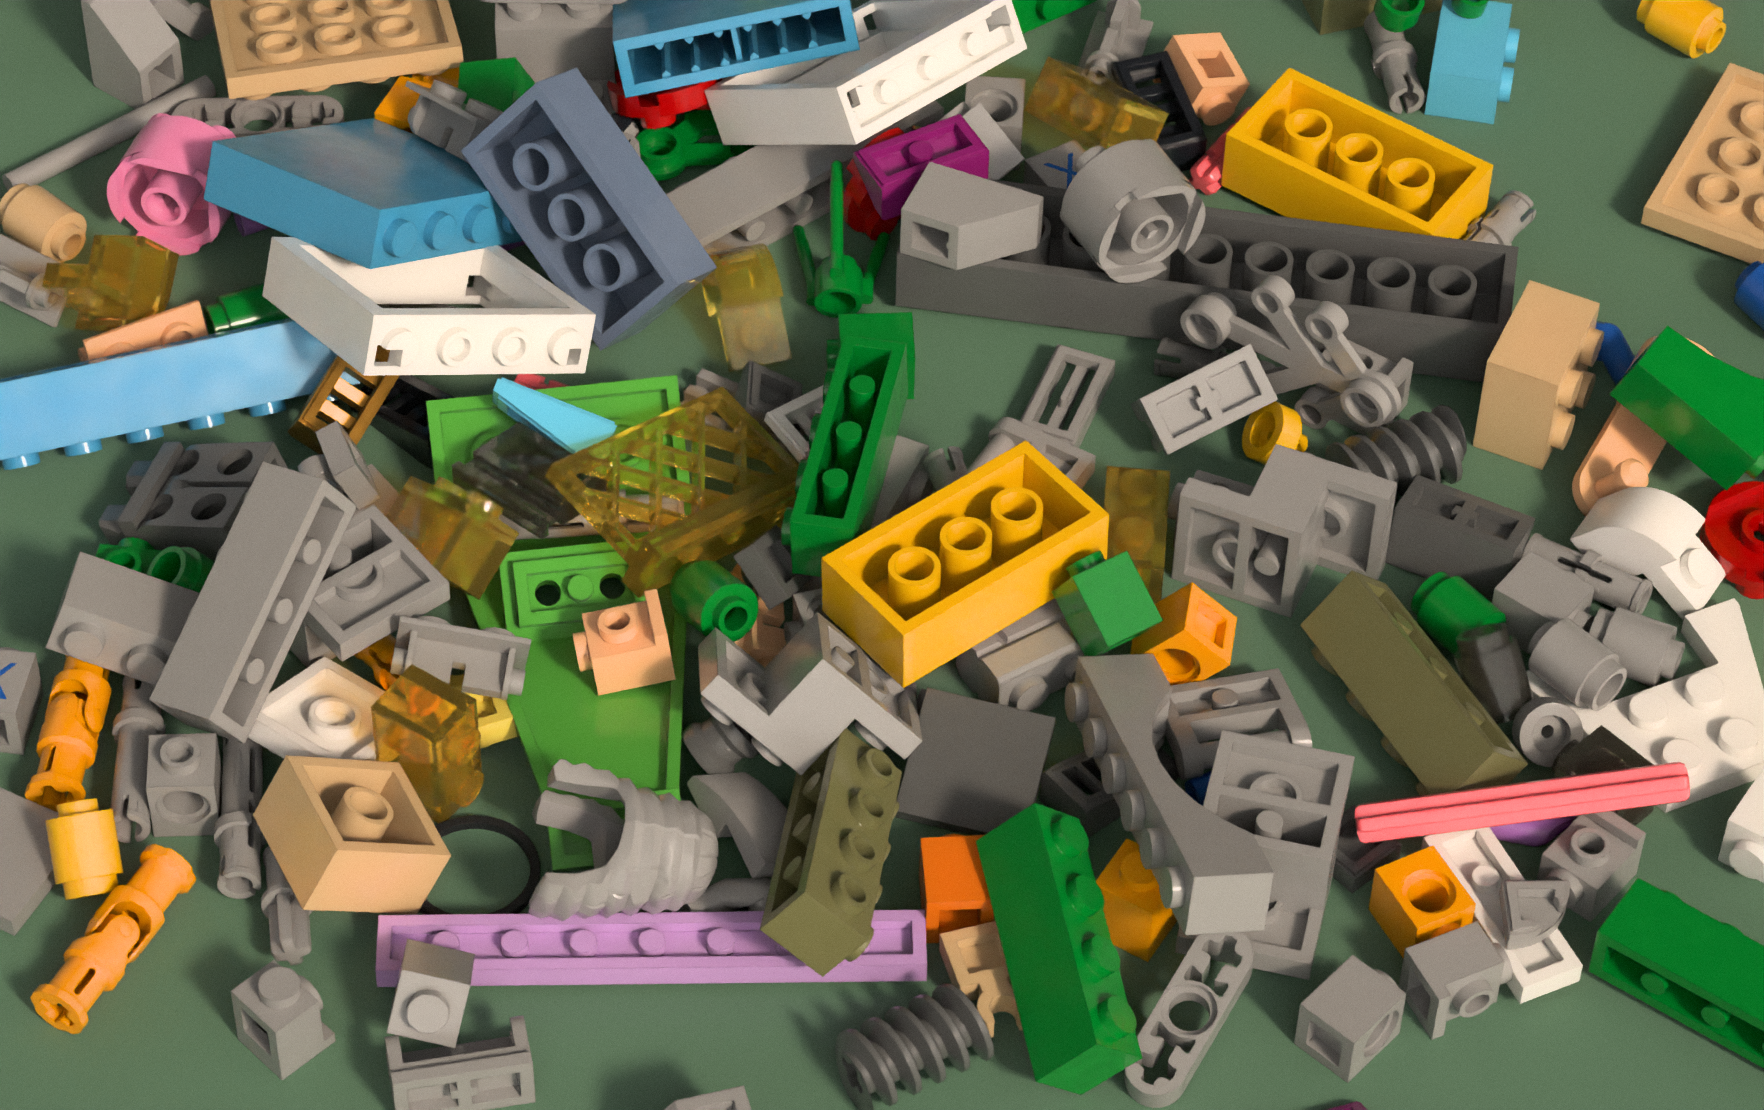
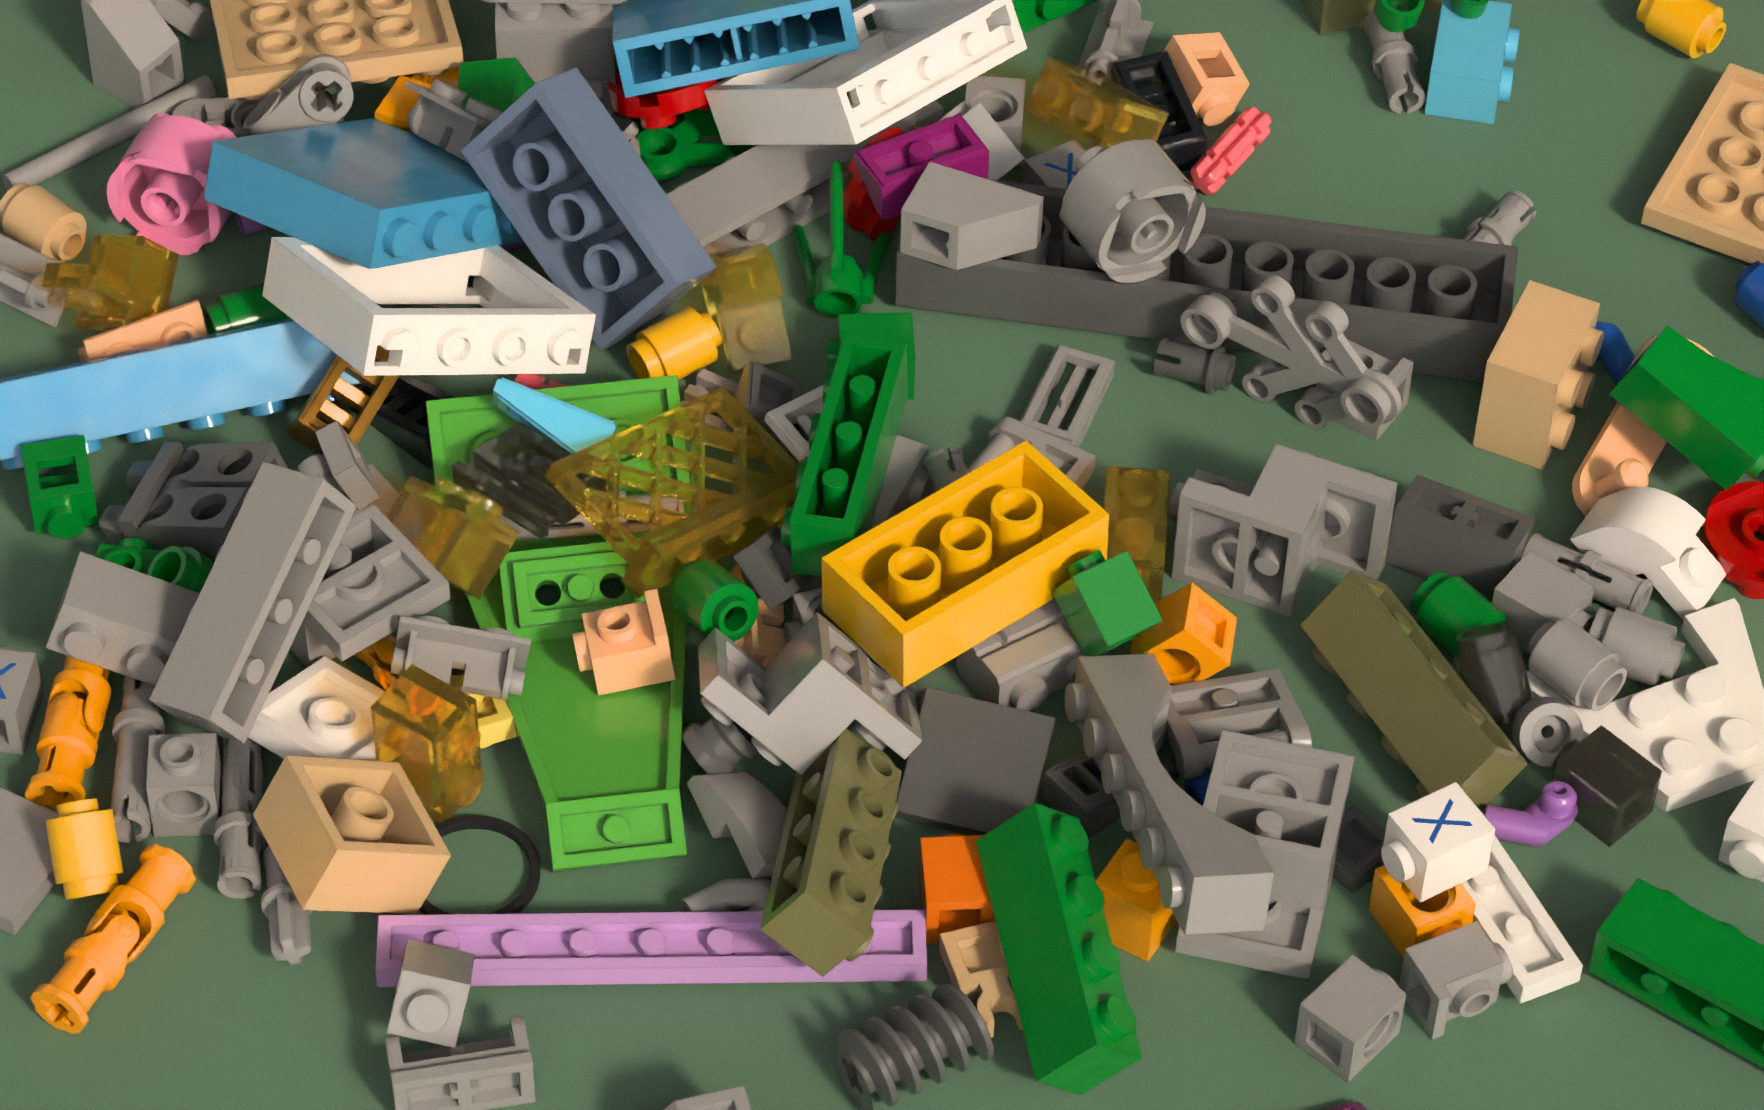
(60, 501): none -> green brick
(285, 1008): light grey brick -> none
(296, 103): none -> light grey piece
(646, 862): light grey hair -> none
(675, 345): none -> yellow brick
(1182, 1065): light grey beam -> none
(1205, 400): light grey hinge -> none
(1272, 426): yellow tile -> none
(1349, 164): yellow brick -> none
(1423, 446): dark grey piece -> none
(1437, 842): none -> white brick
(1522, 802): coral axle -> none
(1531, 909): light grey tile -> none
(1597, 857): light grey brick -> none

